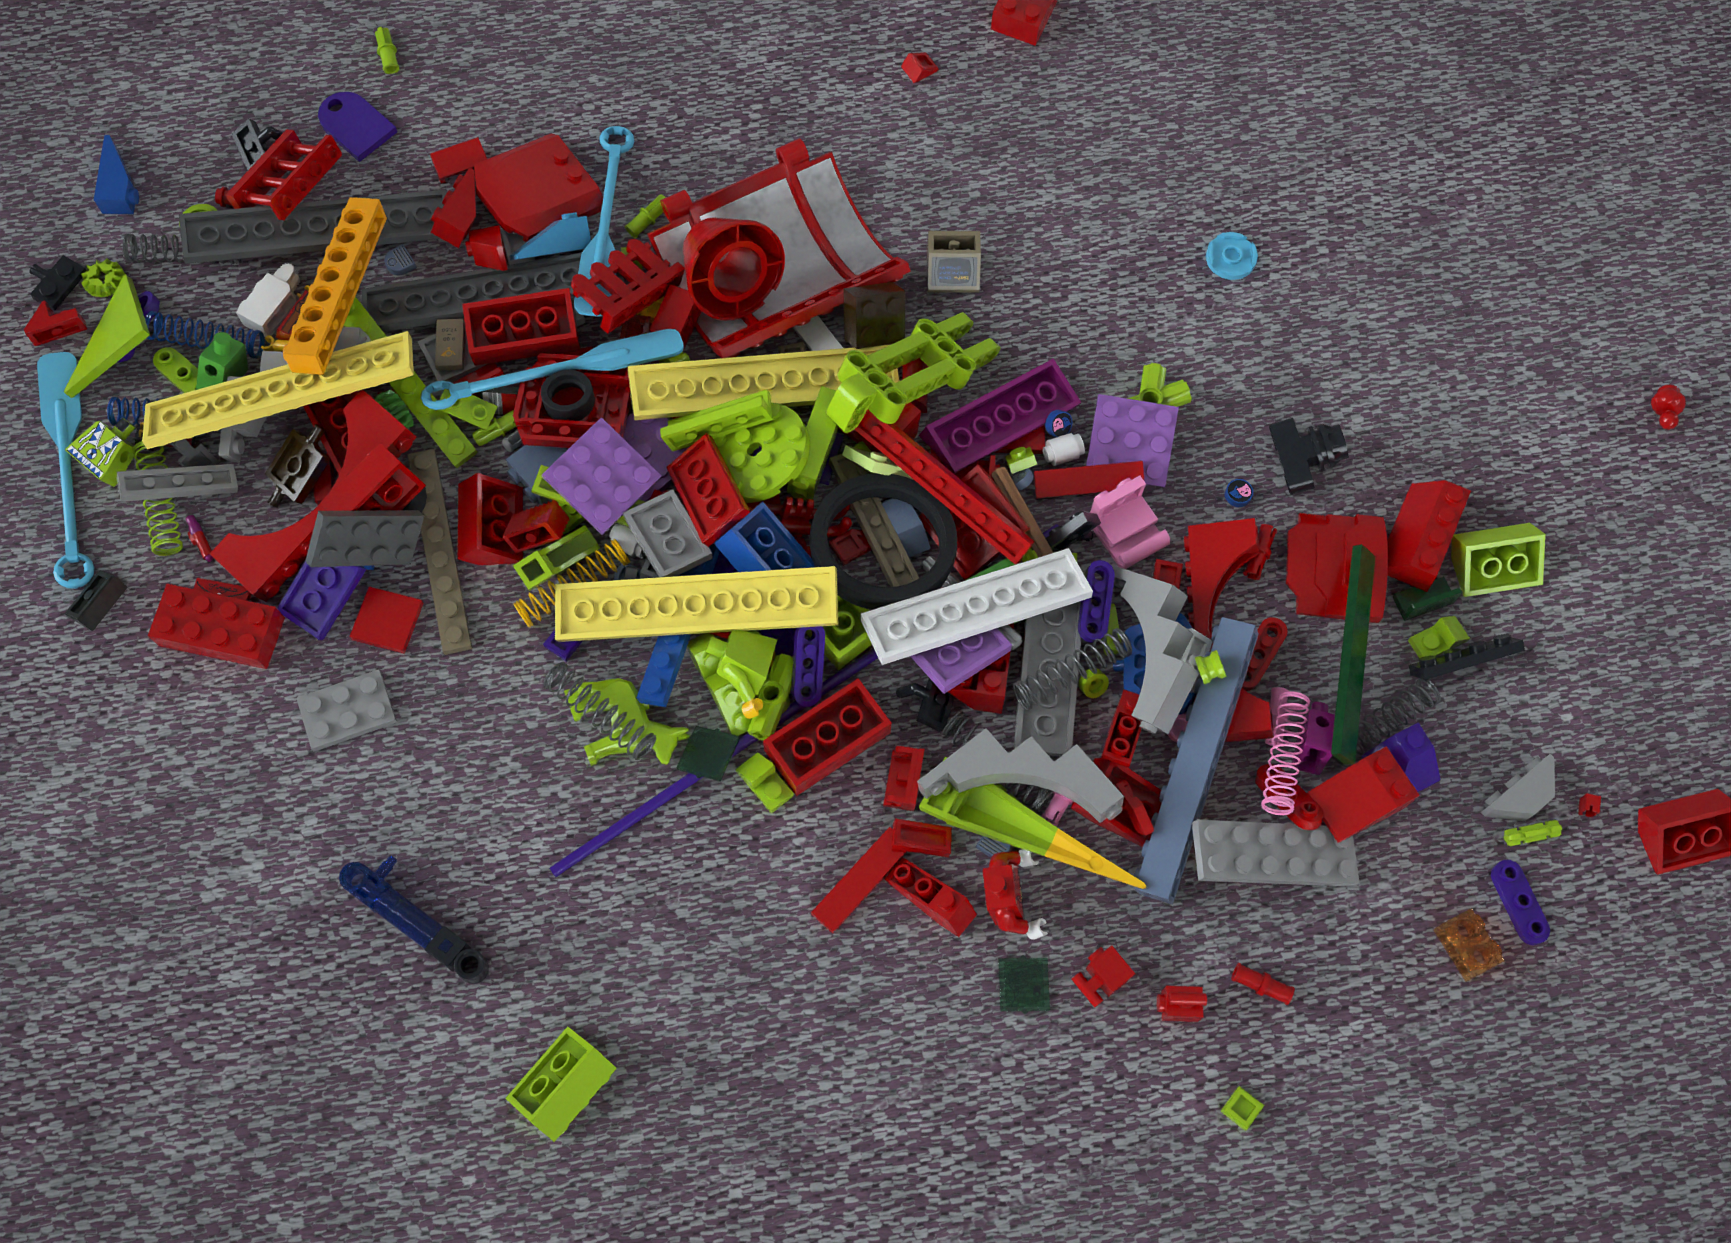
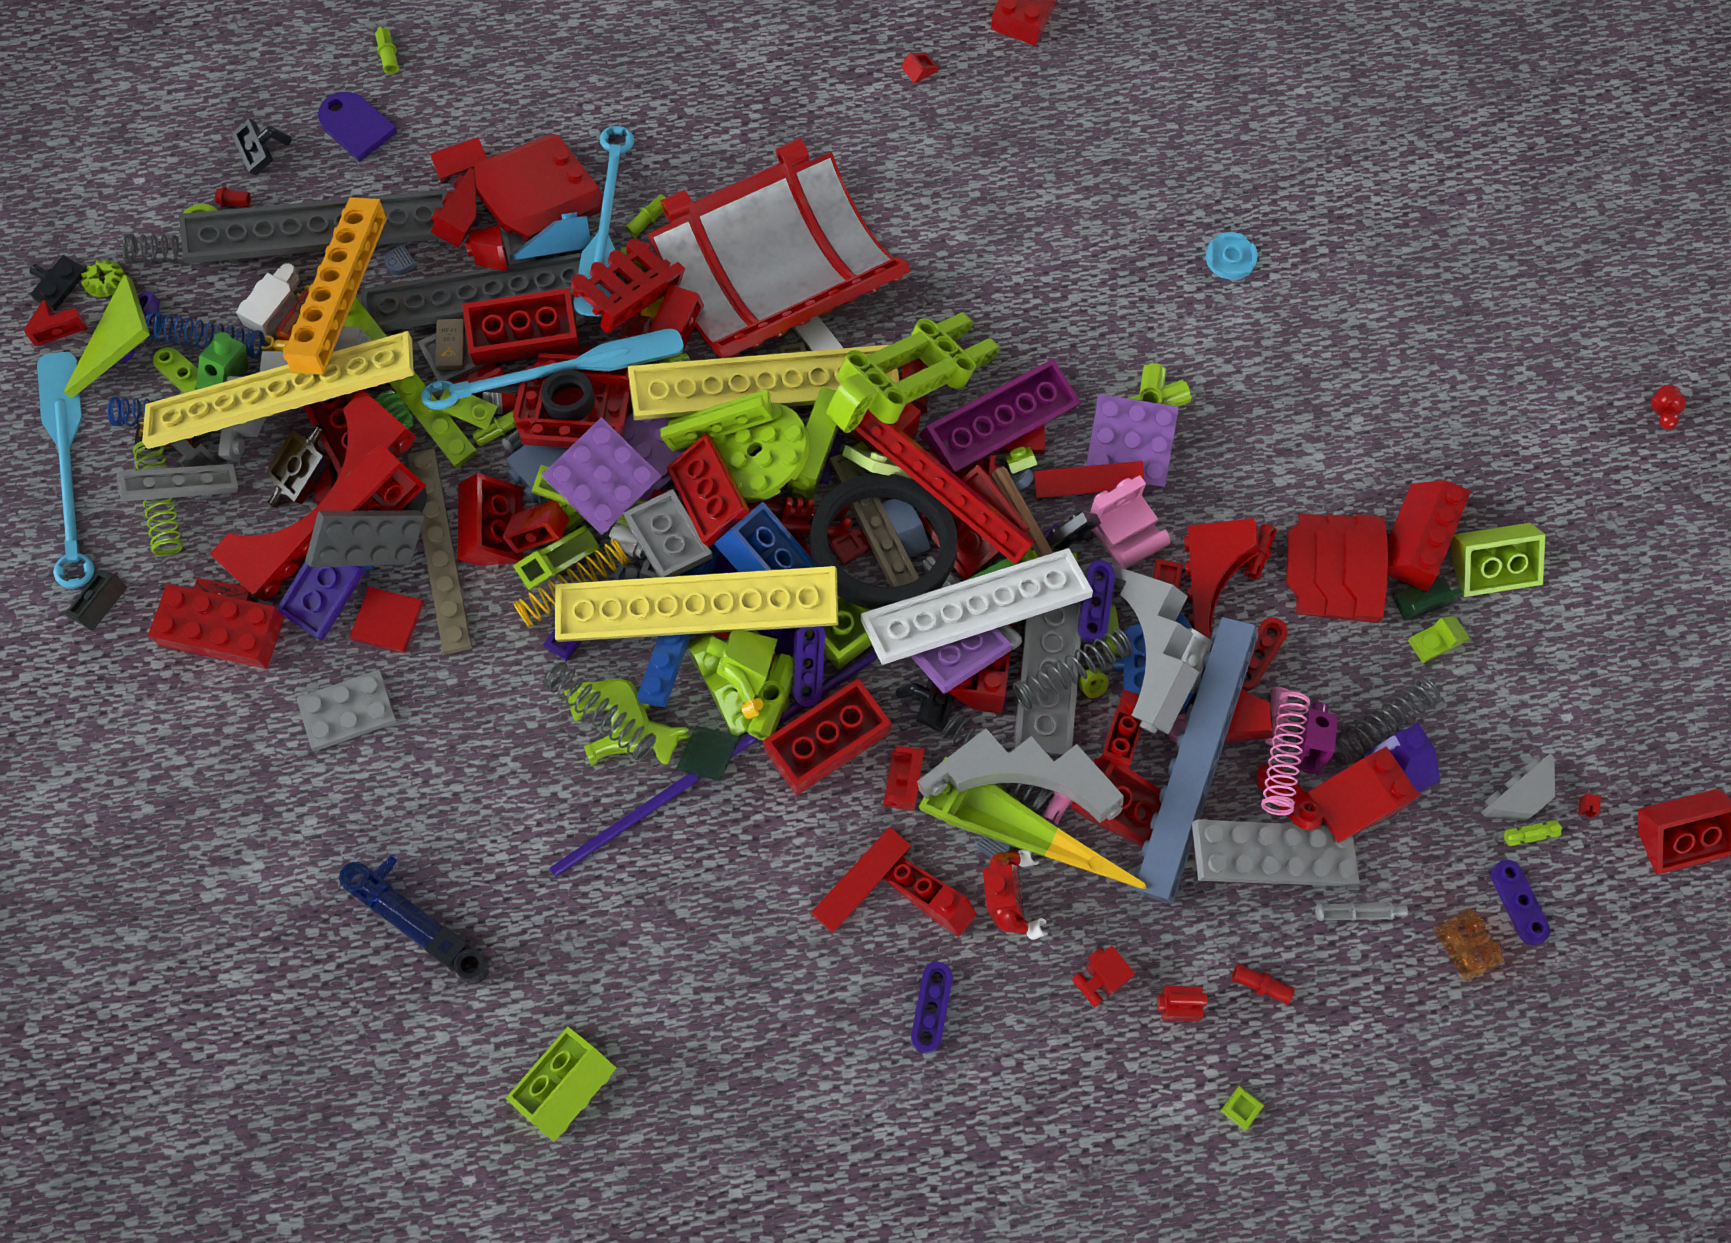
(104, 450): lime torso -> none
(114, 186): blue slope -> none
(198, 538): piece -> none
(274, 163): red fence -> none
(743, 277): red cone -> none
(765, 782): lime slope -> none
(874, 315): dark brown brick -> none
(922, 838): red tile -> none
(938, 995): none -> dark purple plate
(953, 261): slope -> none
(1023, 984): clear green piece -> none
(1058, 423): tile -> none
(1063, 449): white brick -> none
(1135, 809): red tile -> none
(1210, 667): lime wheel -> none
(1238, 493): tile -> none
(1299, 453): black beam -> none
(1353, 655): dark green tile -> none
(1360, 911): none -> light grey piece
(1458, 659): black plate -> none

